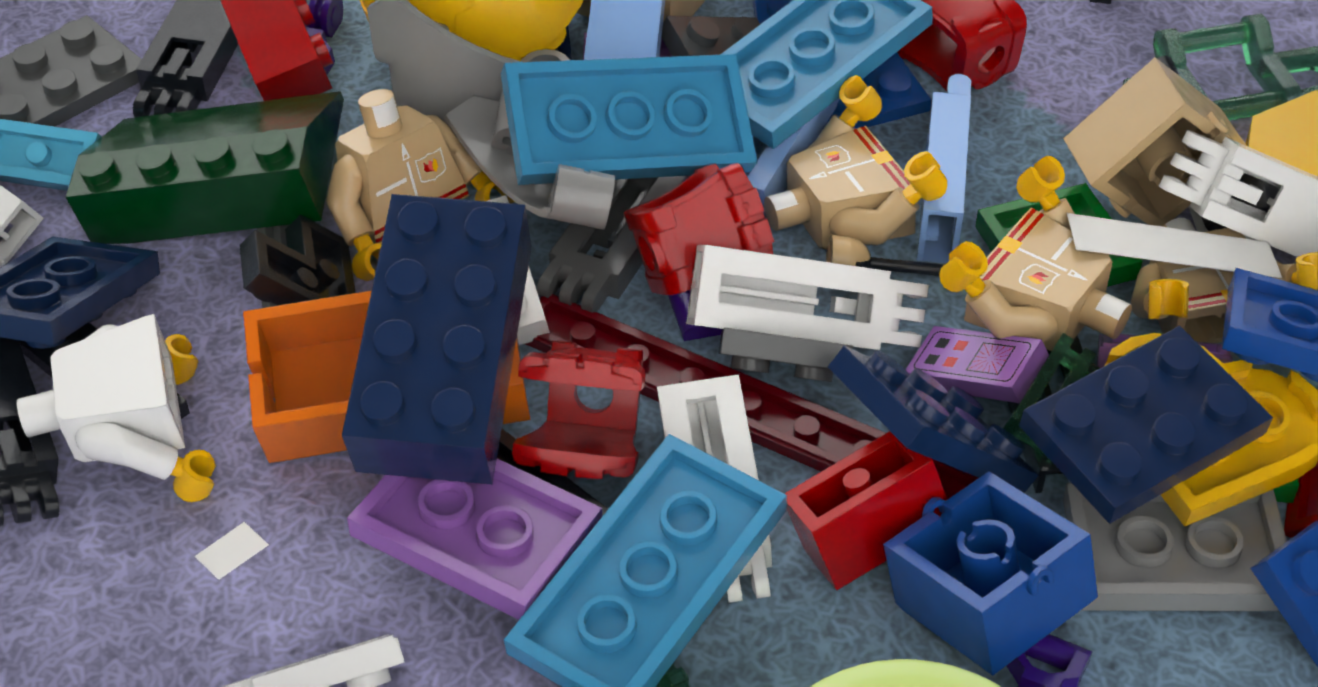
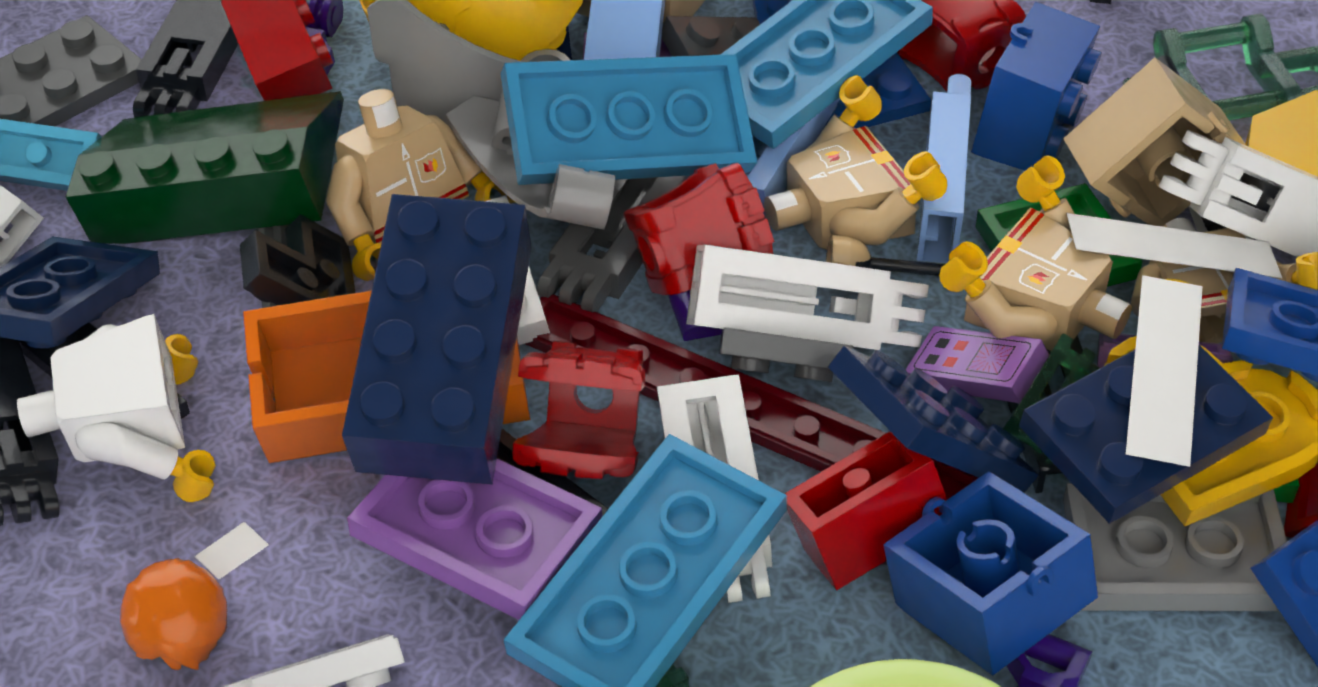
(174, 613): none -> orange hair
(1037, 88): none -> blue brick
(1165, 371): none -> white sticker

